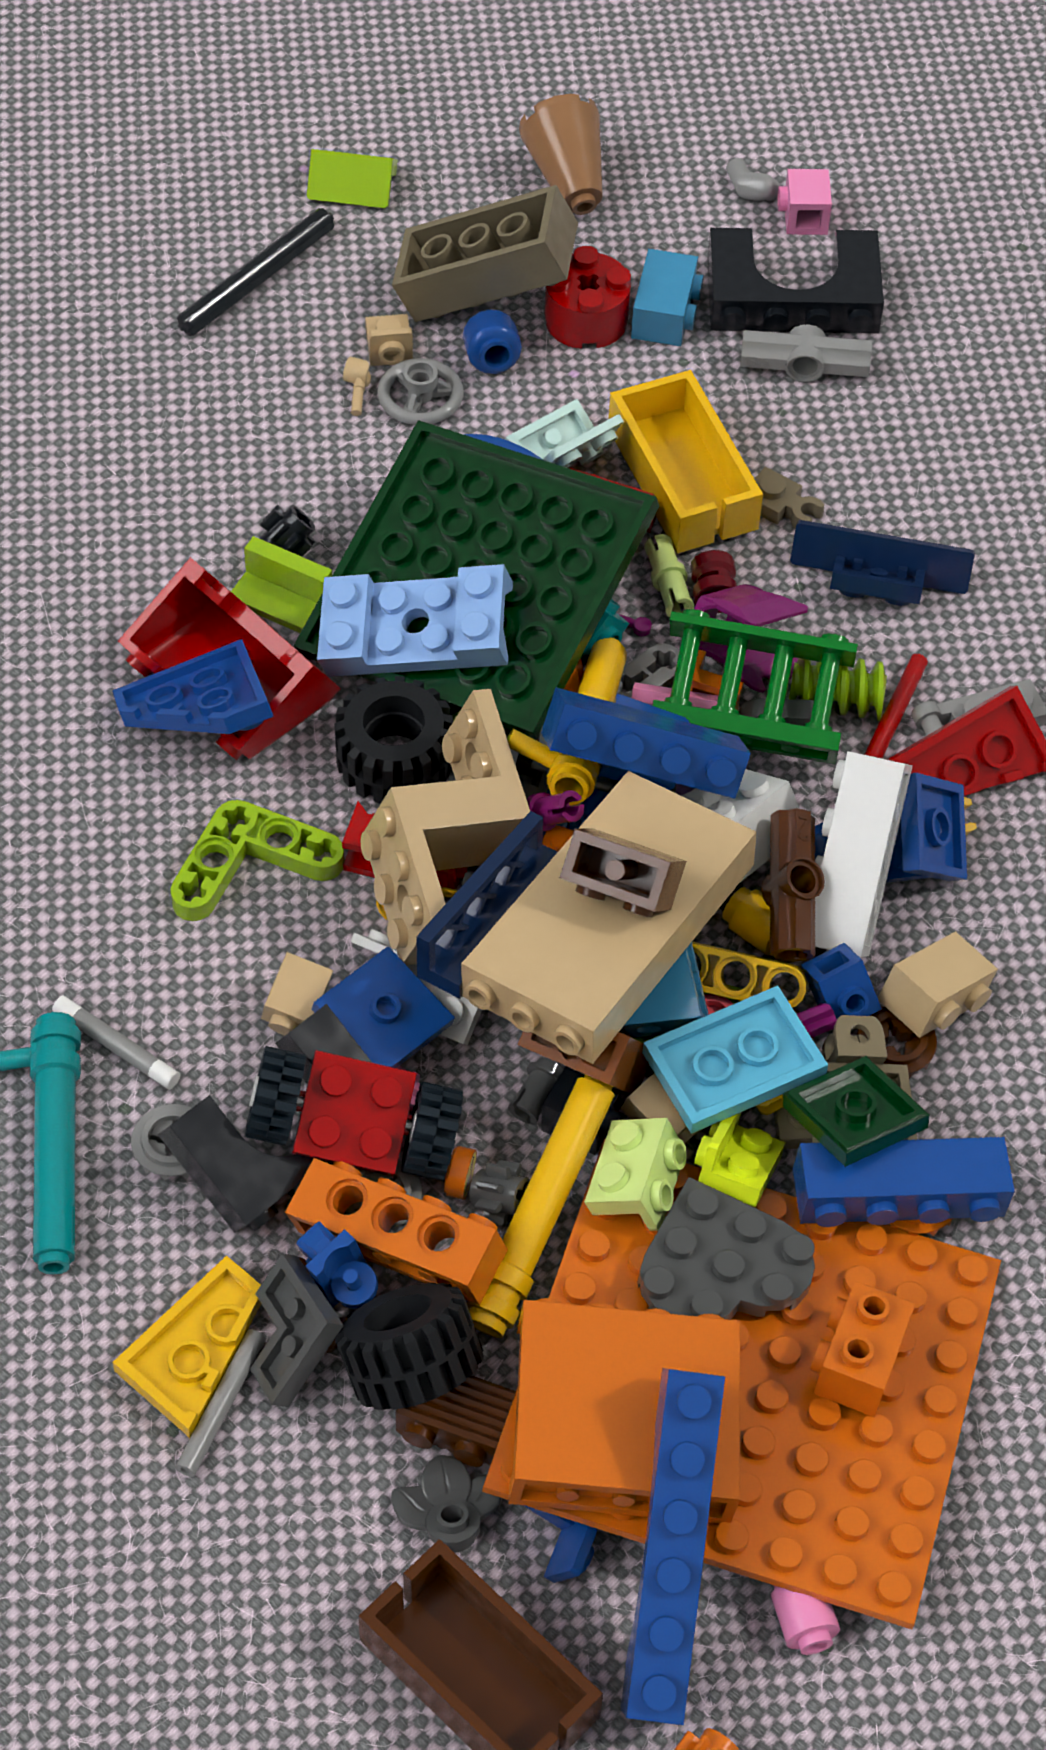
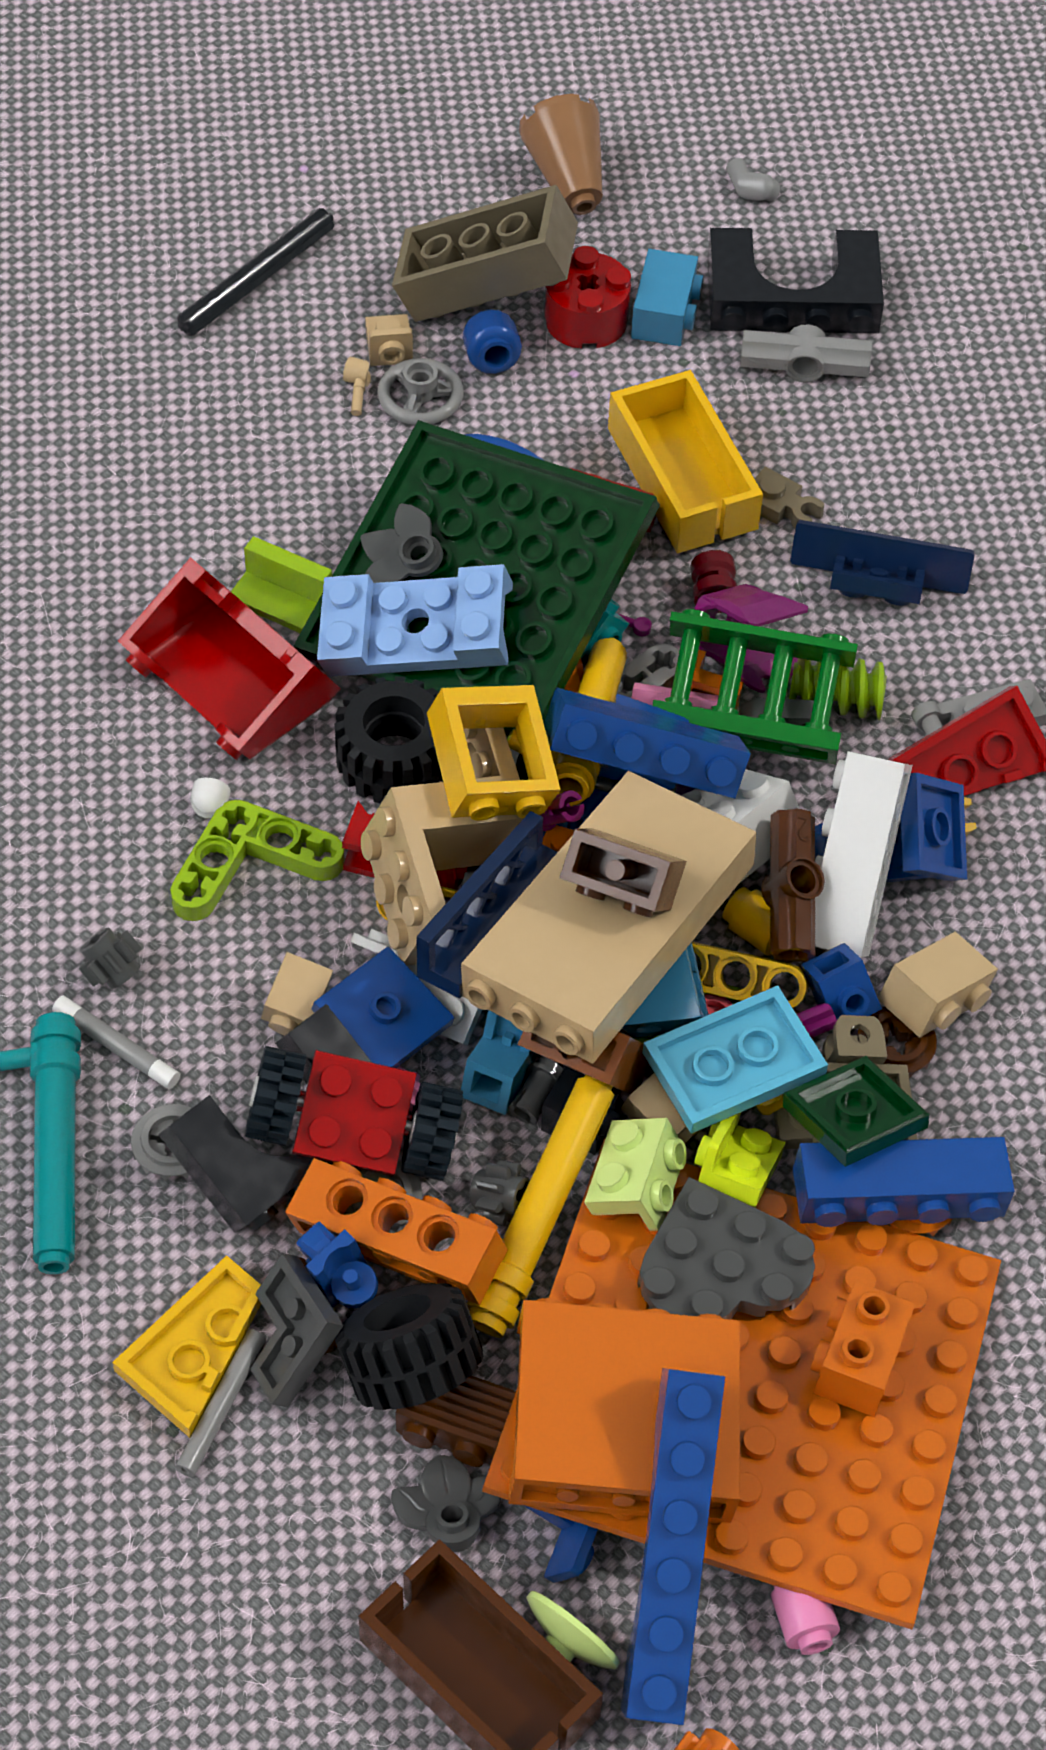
(110, 958): none -> dark grey gear
(200, 695): blue plate -> none
(208, 796): none -> white hinge
(288, 530): black gear -> none
(350, 178): lime panel -> none
(397, 548): none -> dark grey plate
(460, 1172): orange tile -> none
(492, 708): none -> yellow window
(496, 1065): none -> dark azure brick
(567, 436): light aqua bracket -> none
(570, 1634): none -> yellowish green dish
(668, 574): yellowish green pin -> none
(806, 201): bright pink brick -> none
(897, 706): red bar -> none

